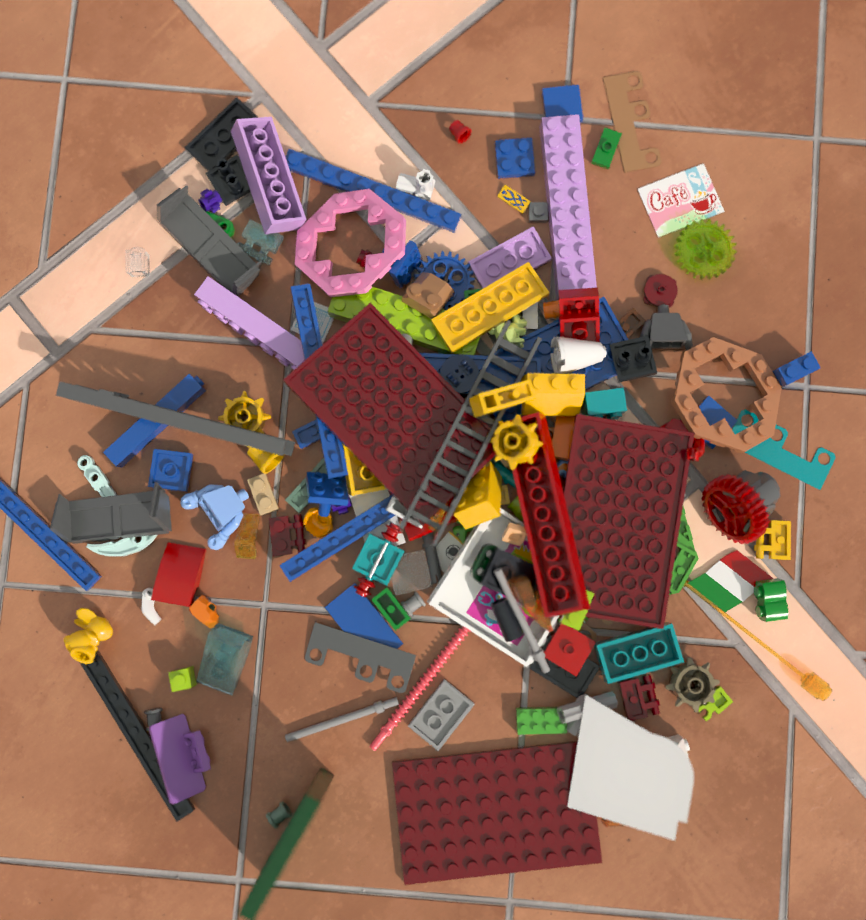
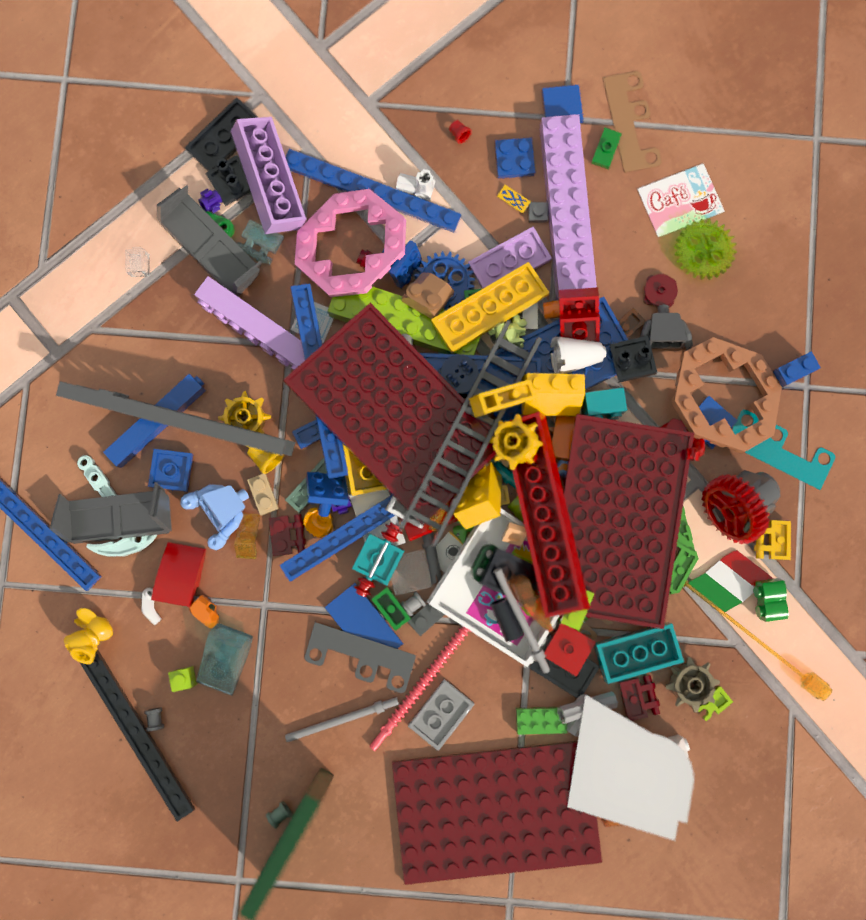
(180, 757): medium lavender bracket -> none
(425, 619): none -> dark grey plate

